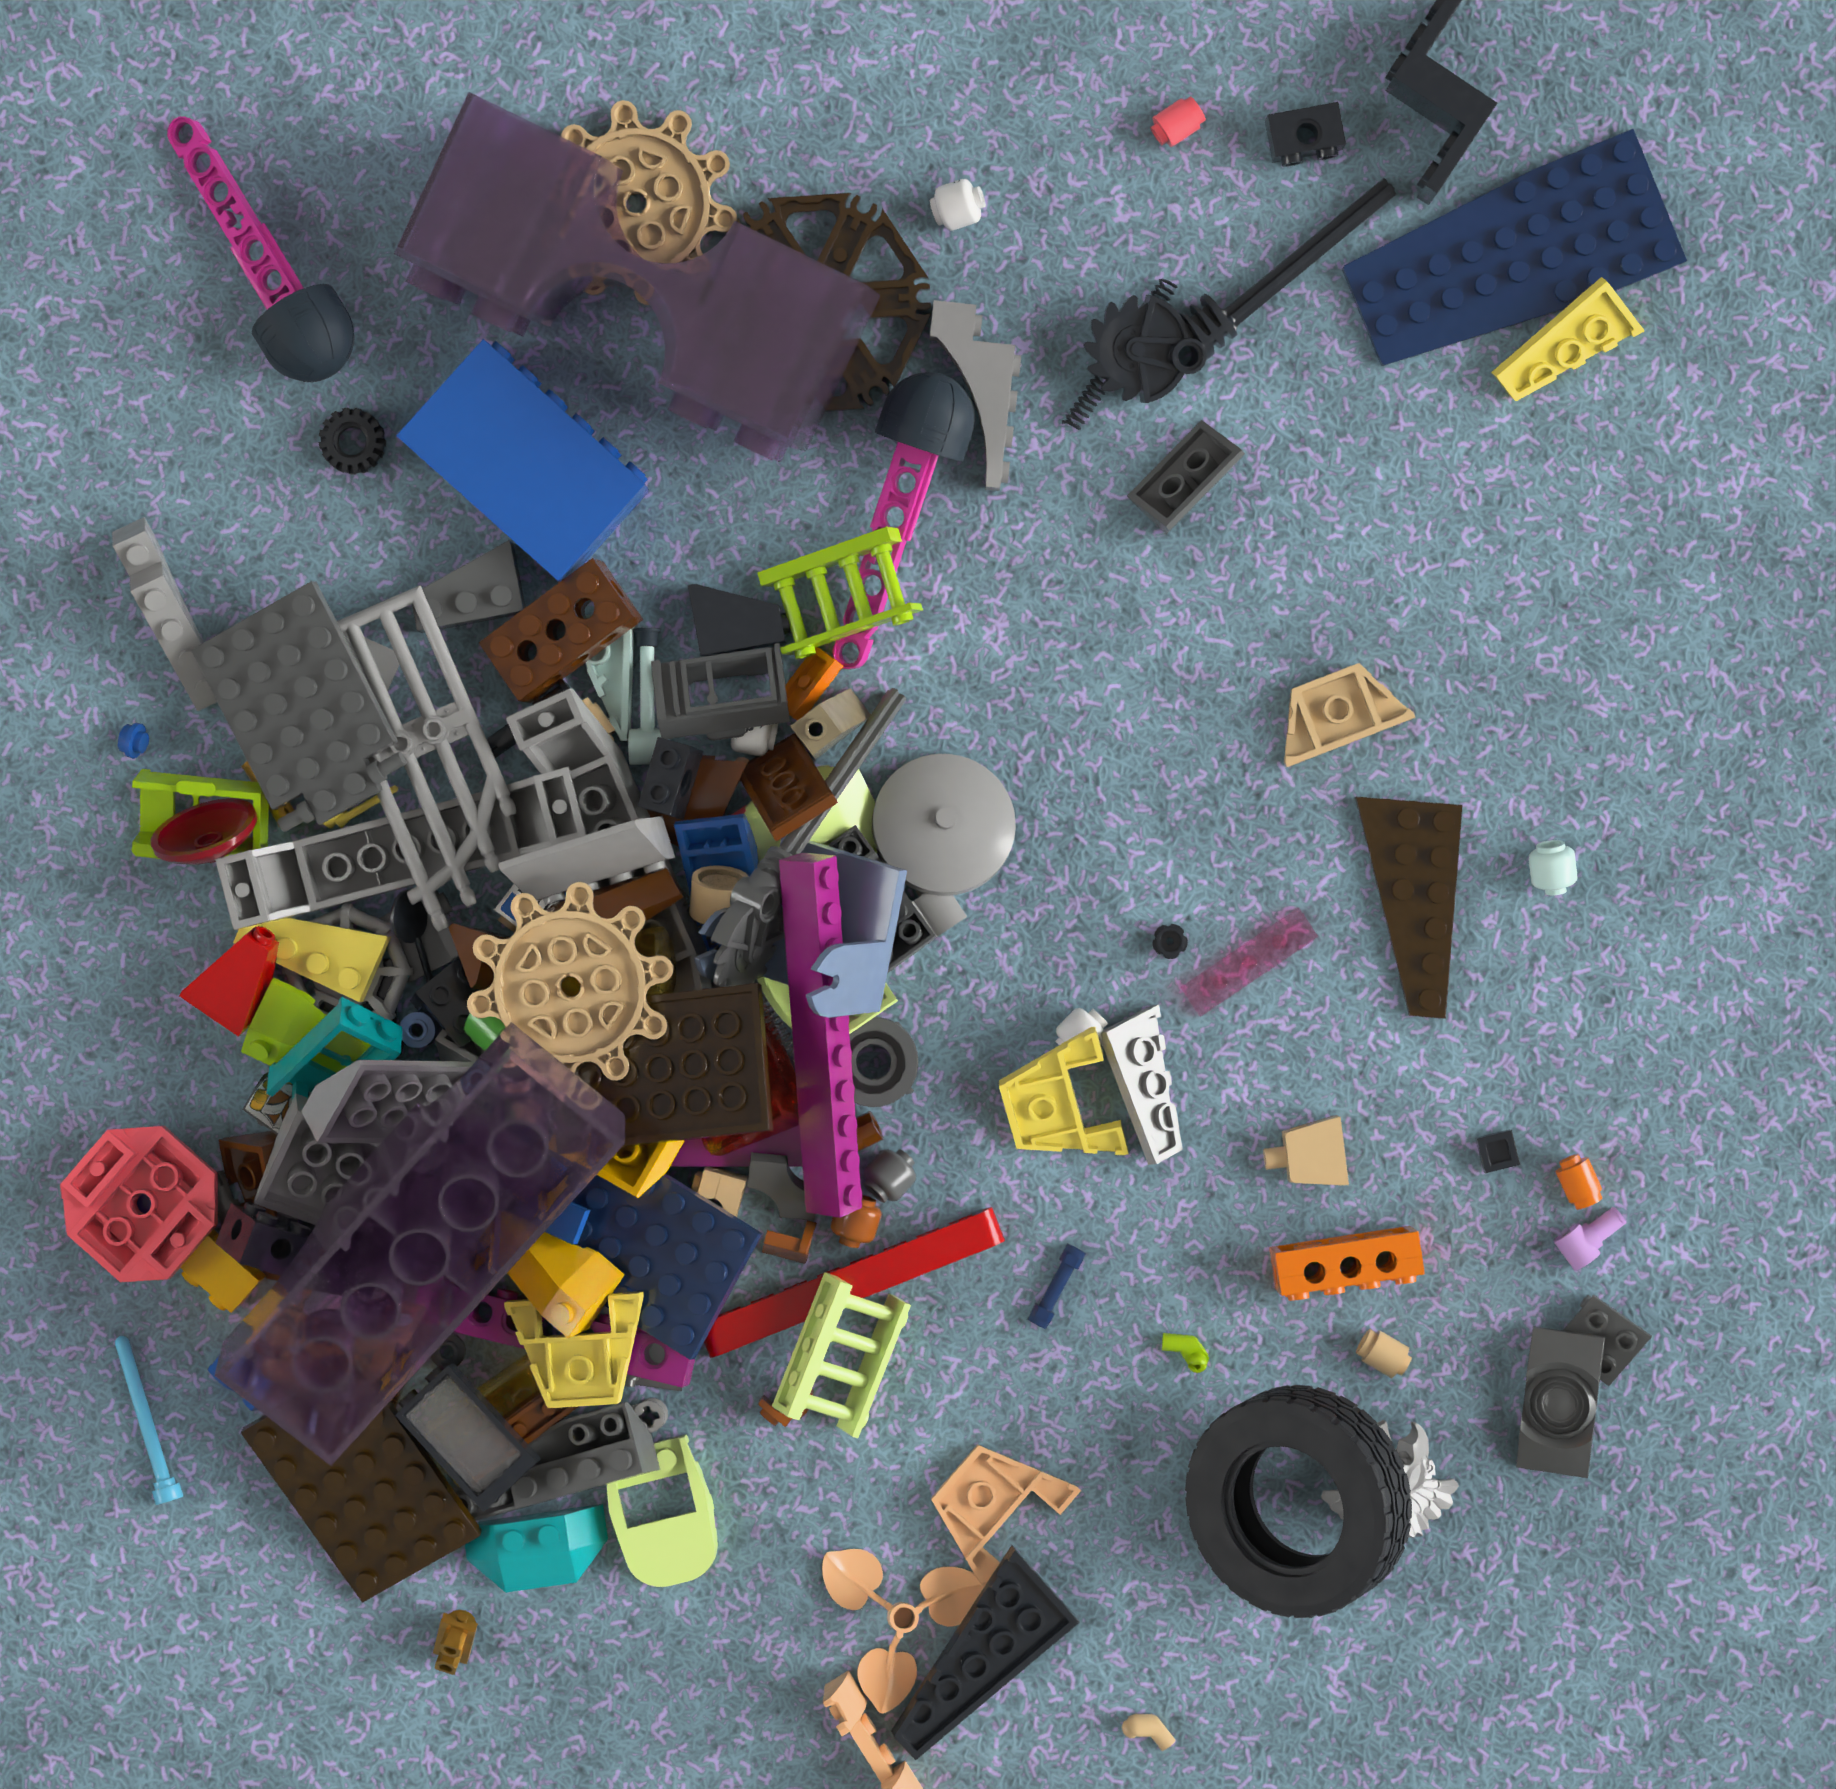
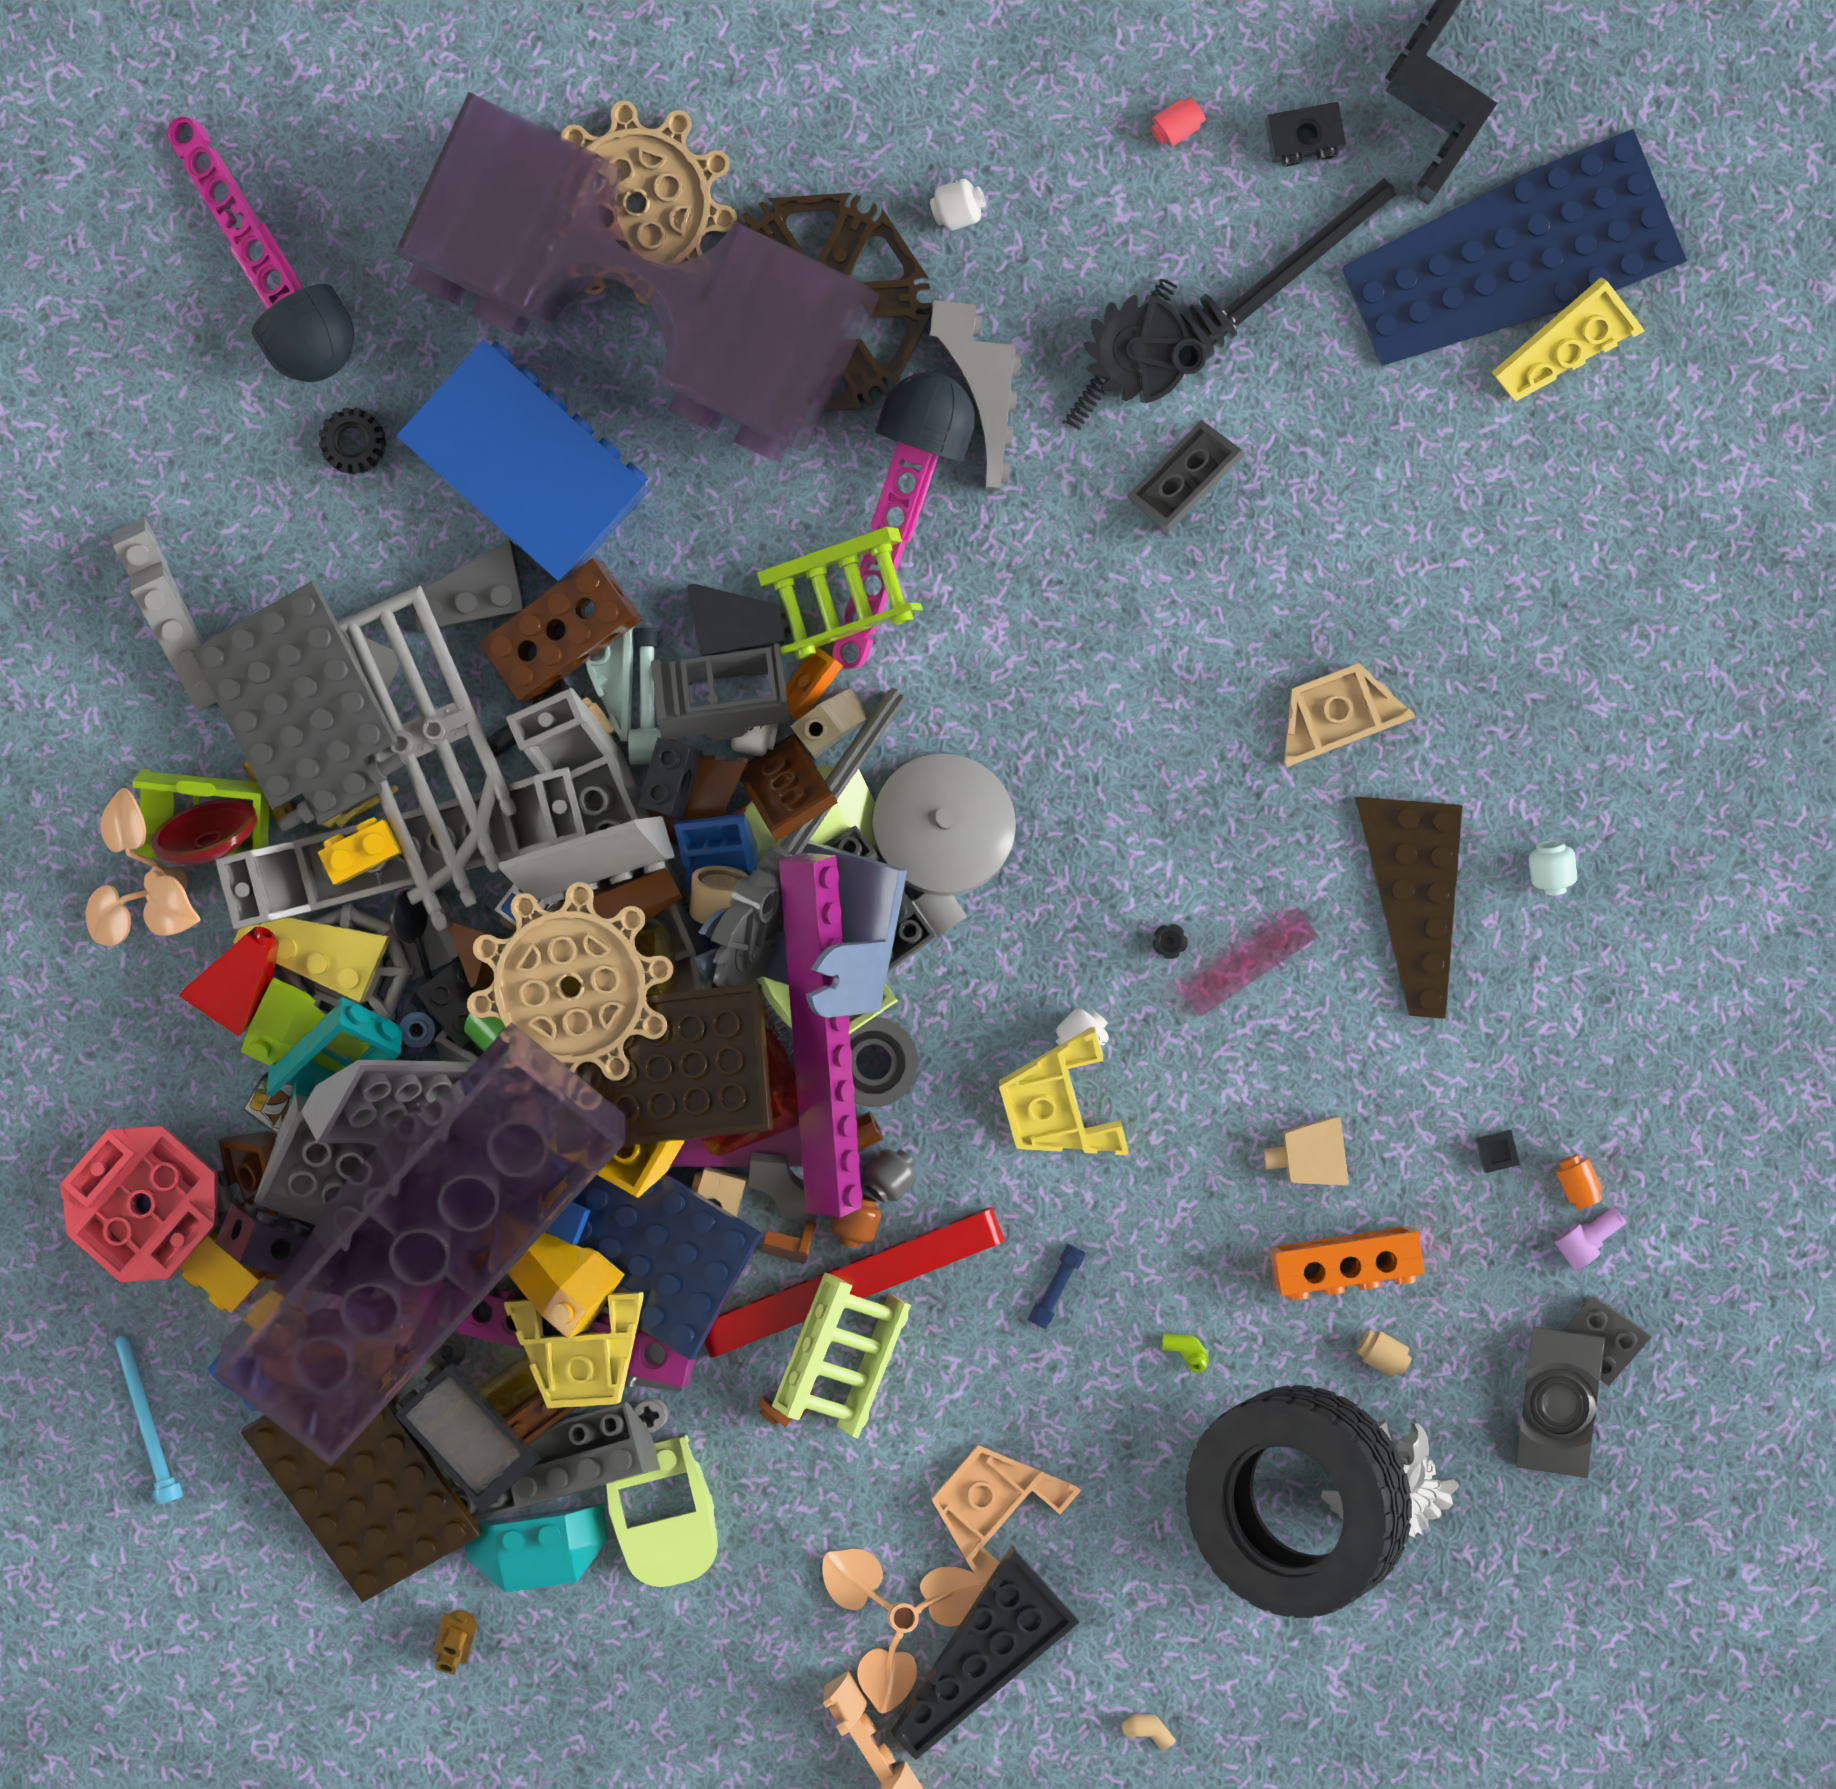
(133, 740): blue plate -> none
(167, 905): none -> light nougat plant
(359, 852): none -> yellow brick
(1139, 1070): wing -> none

